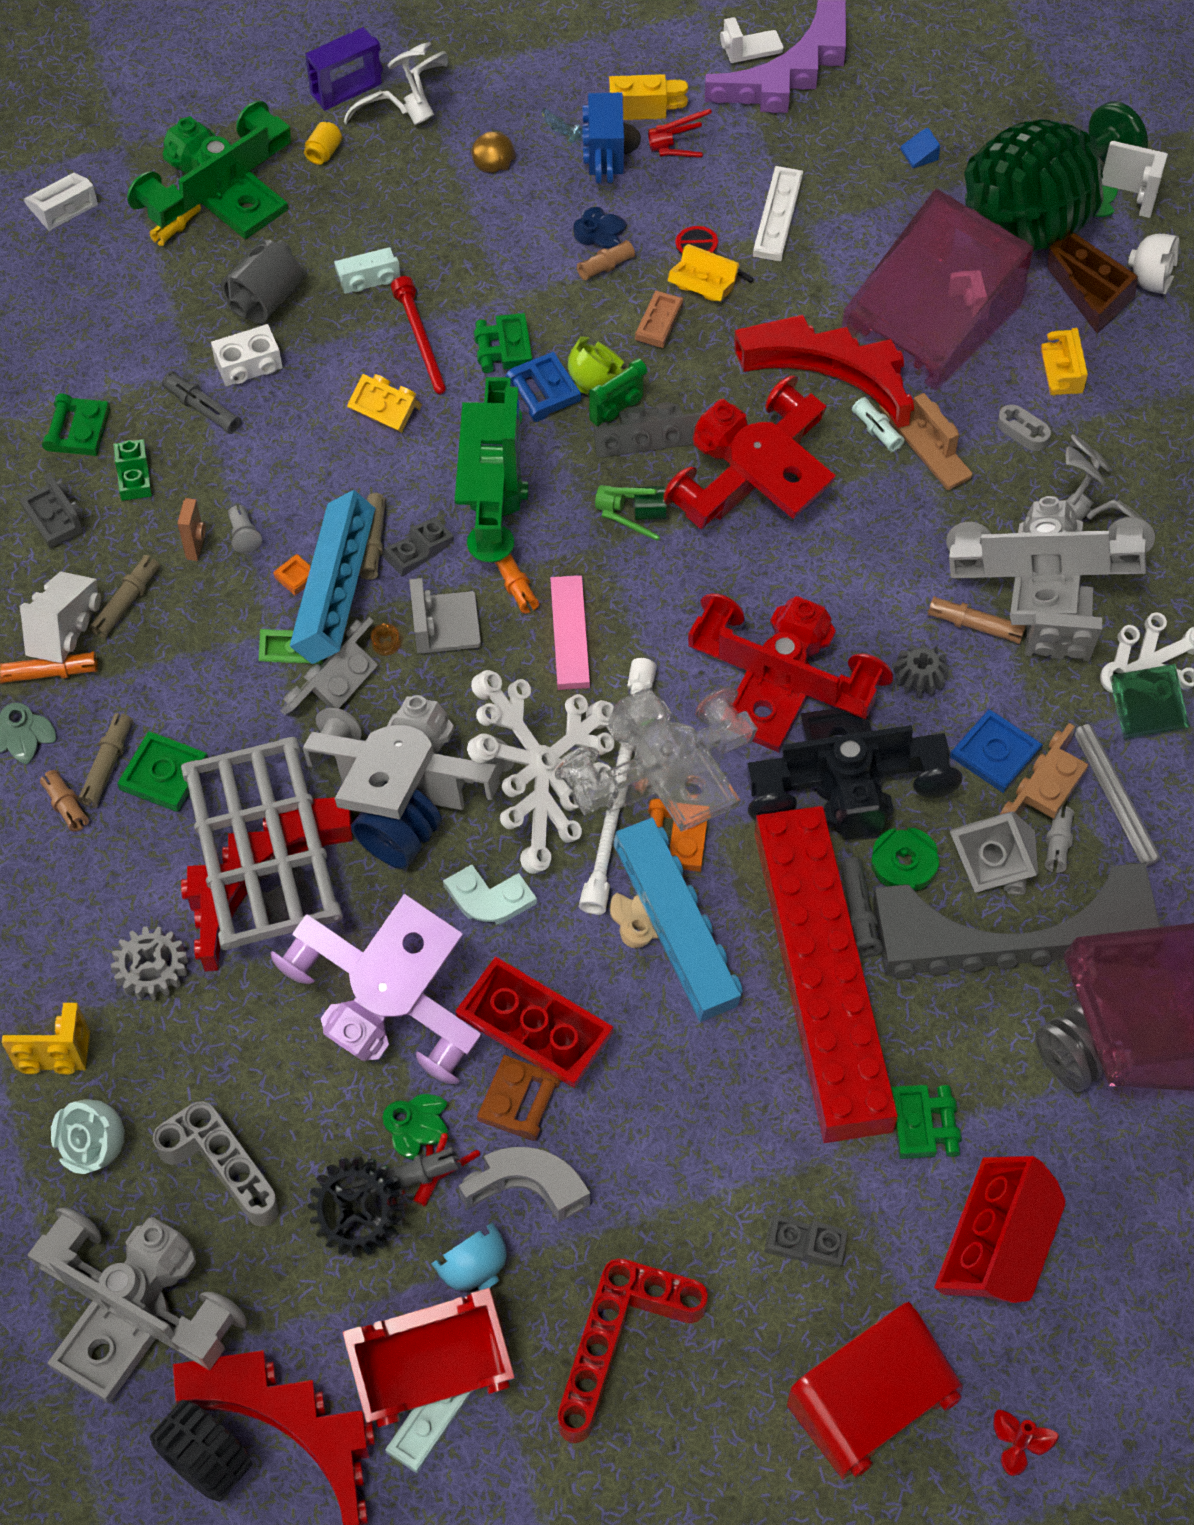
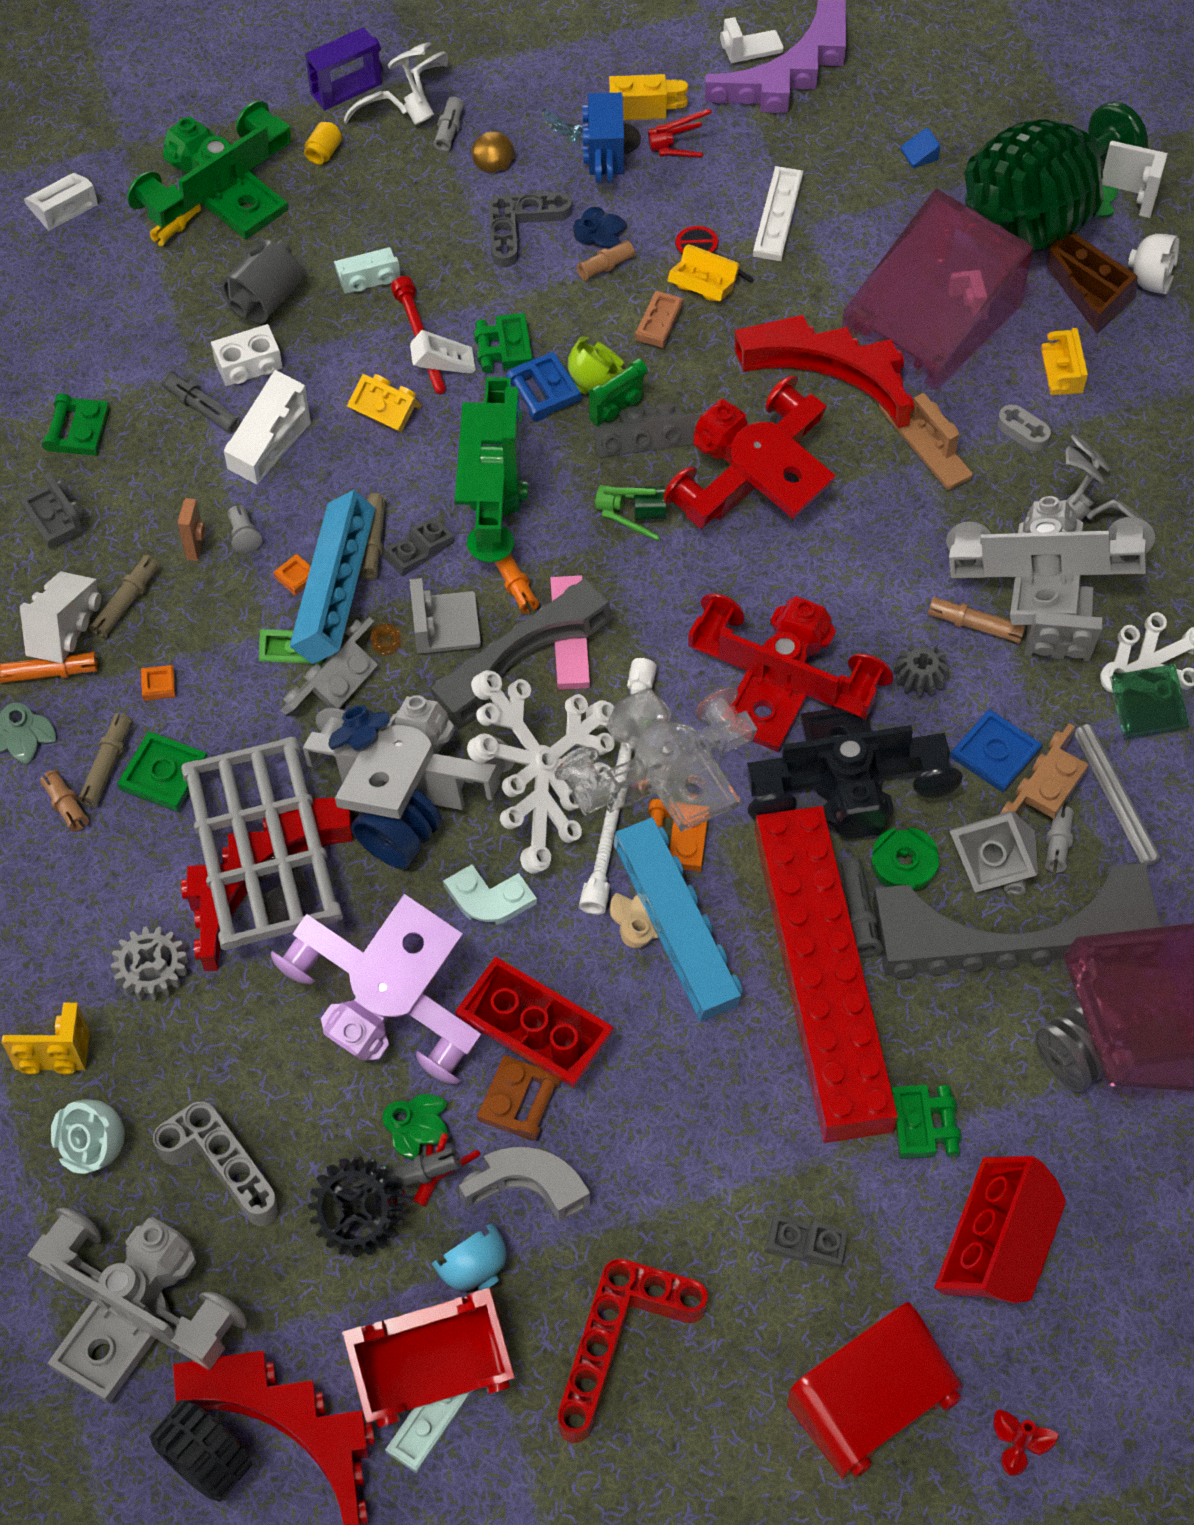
(132, 469): green slope -> none
(158, 682): none -> orange tile
(268, 428): none -> white wedge
(358, 728): none -> dark blue plate
(431, 352): none -> white slope
(450, 117): none -> light grey pin
(515, 214): none -> dark grey beam
(571, 615): none -> dark grey arch
(866, 412): light aqua pin -> none

